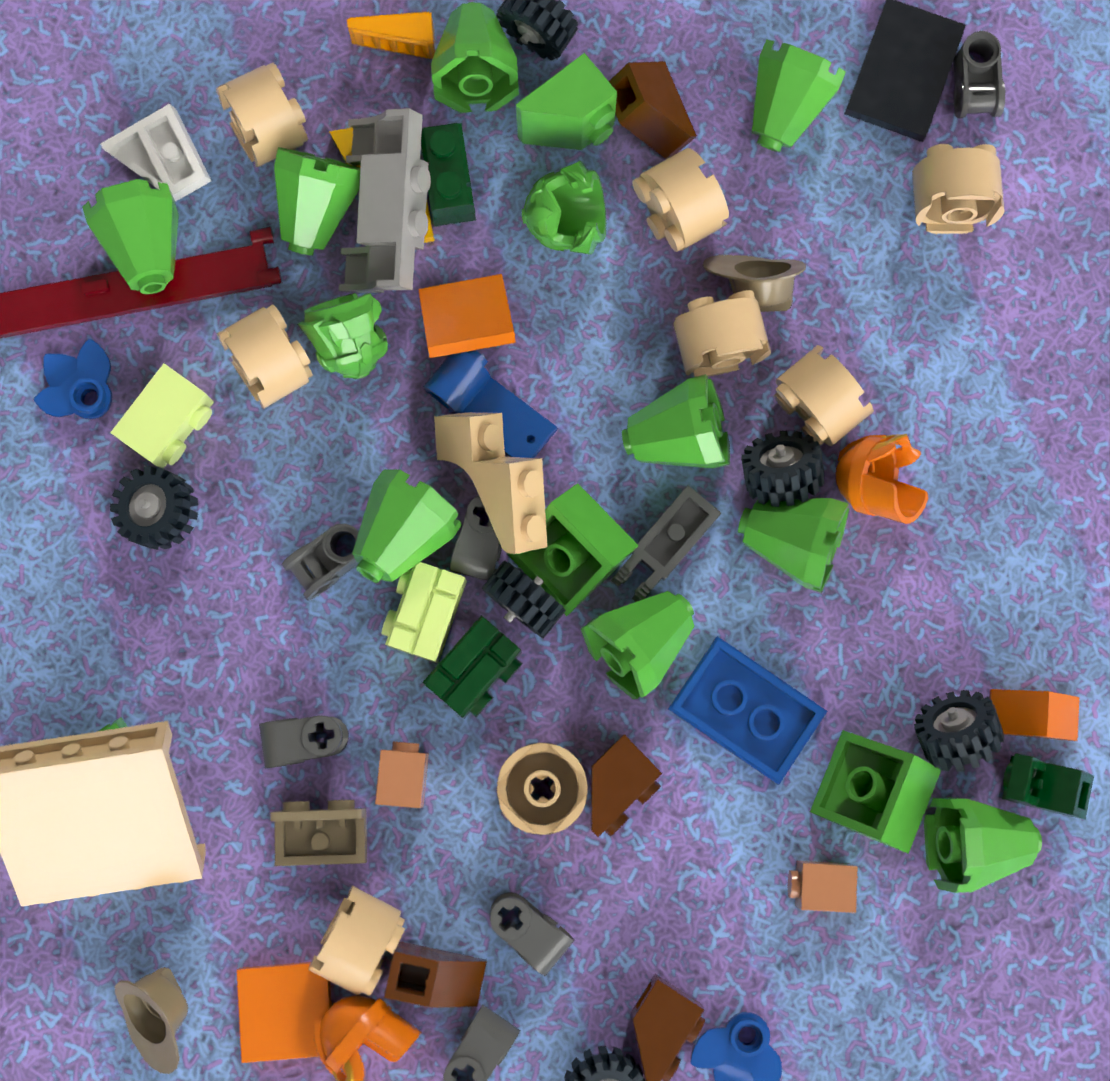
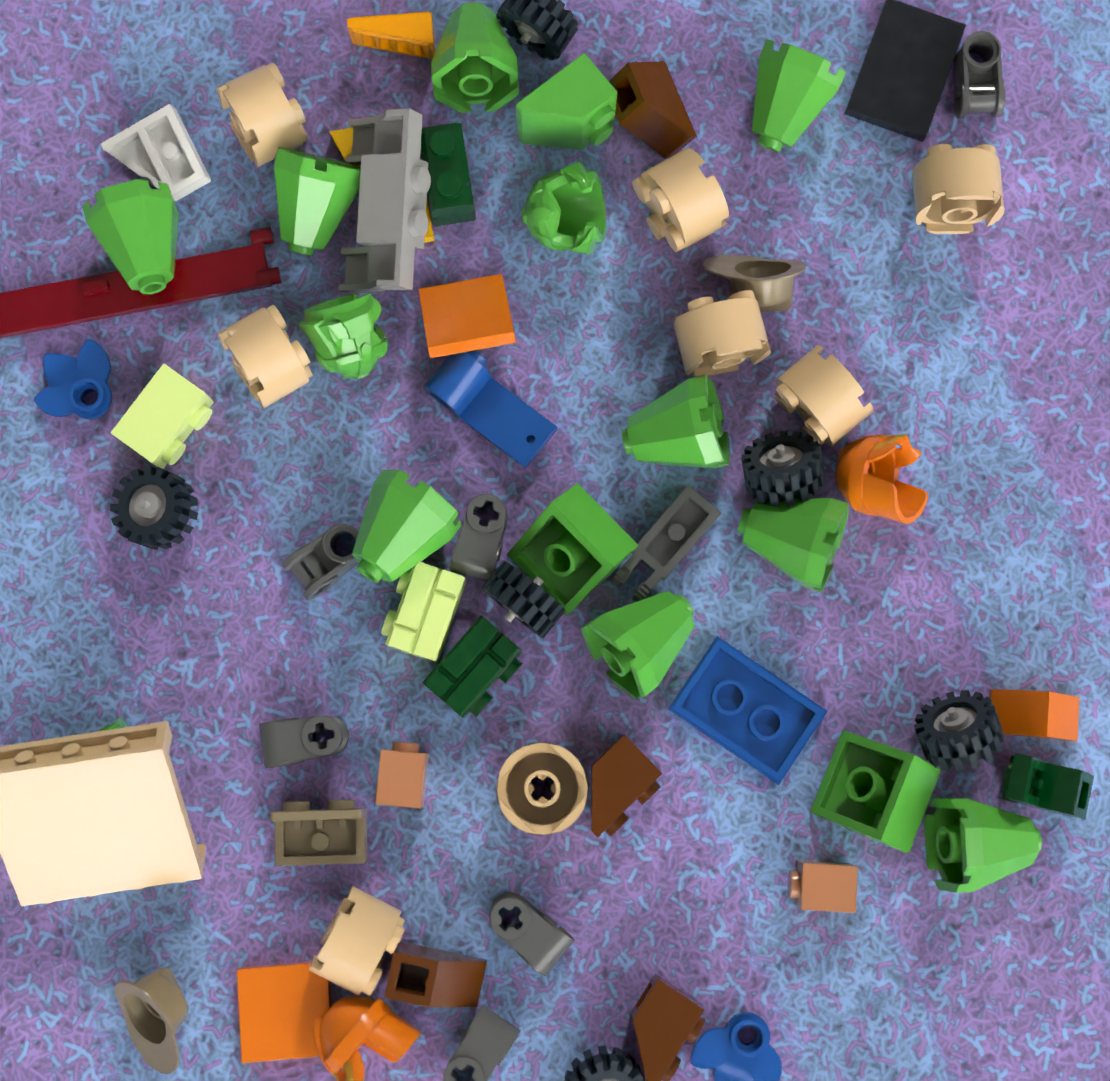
(506, 485): tan arch -> none

